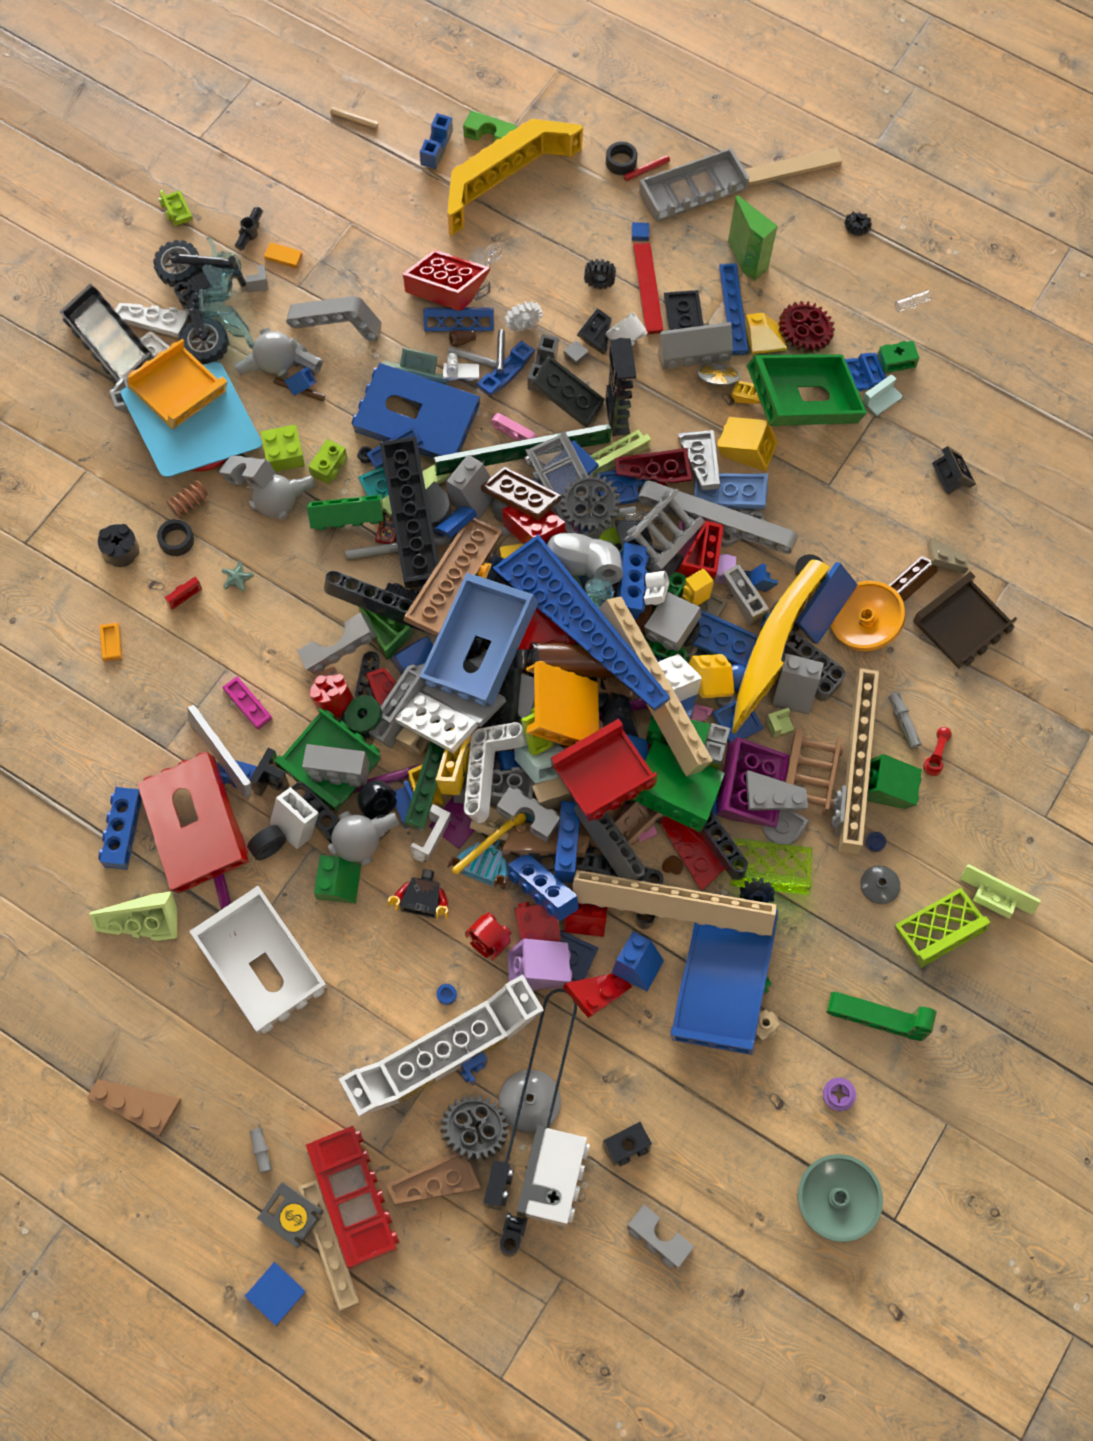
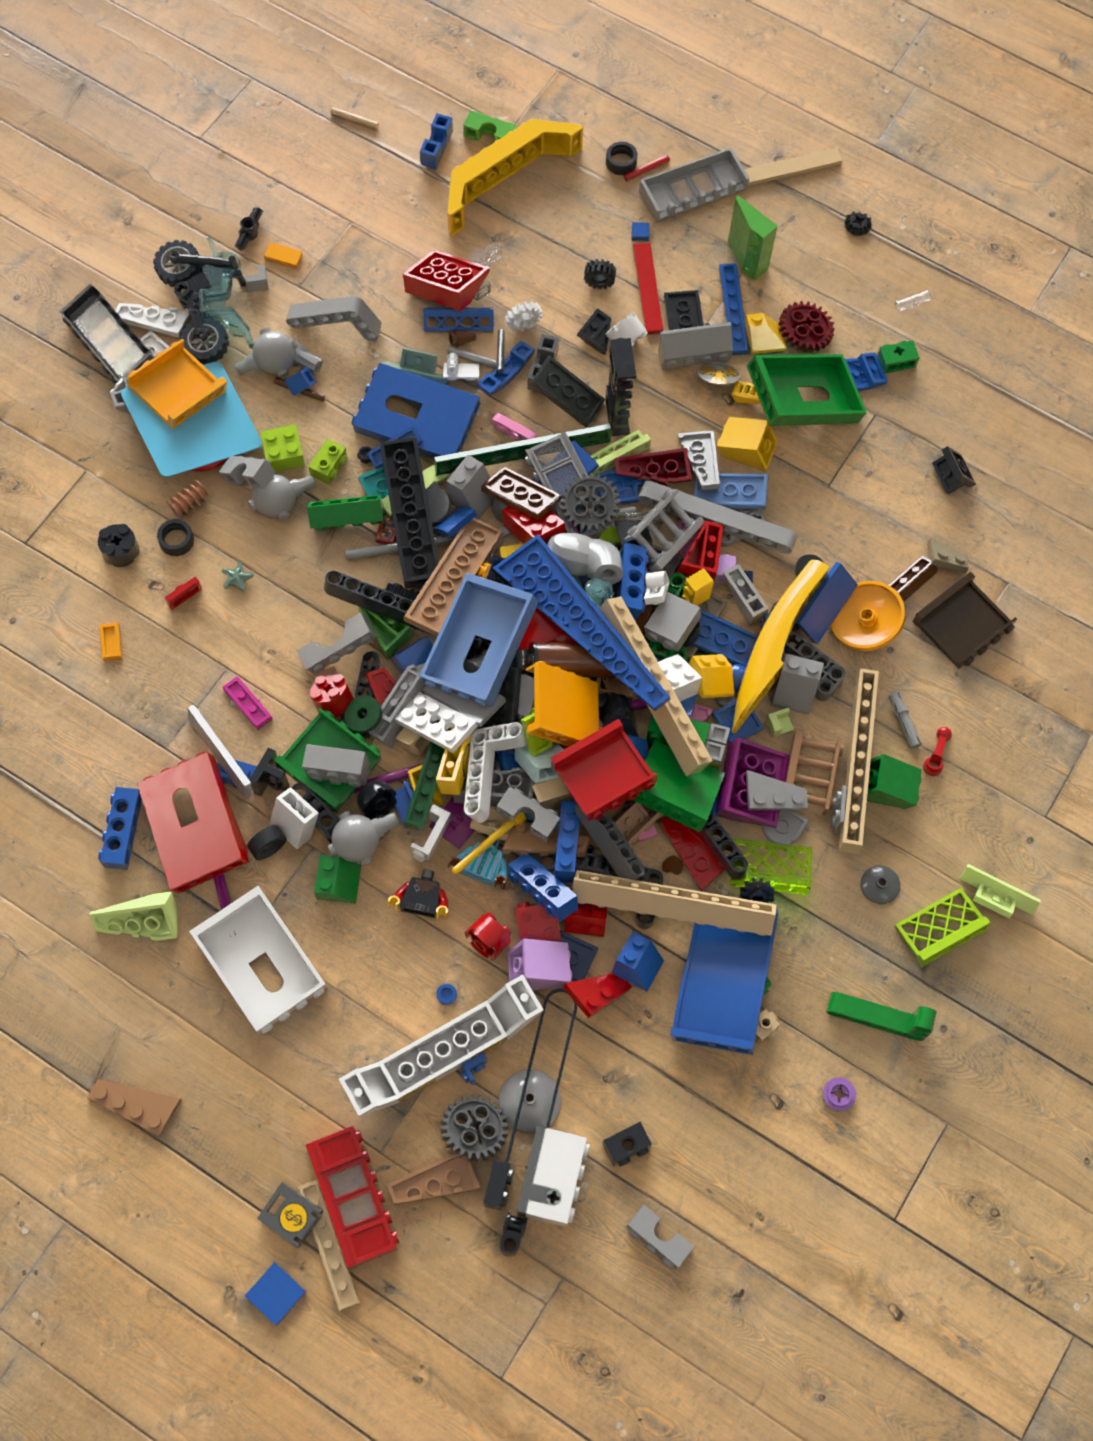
(175, 207): lime bracket -> none
(260, 1150): light grey pin -> none
(576, 352): light grey tile -> none
(761, 579): blue panel -> none
(840, 1198): sand green dish -> none
(875, 841): clear blue tile -> none
(882, 396): light aqua panel -> none

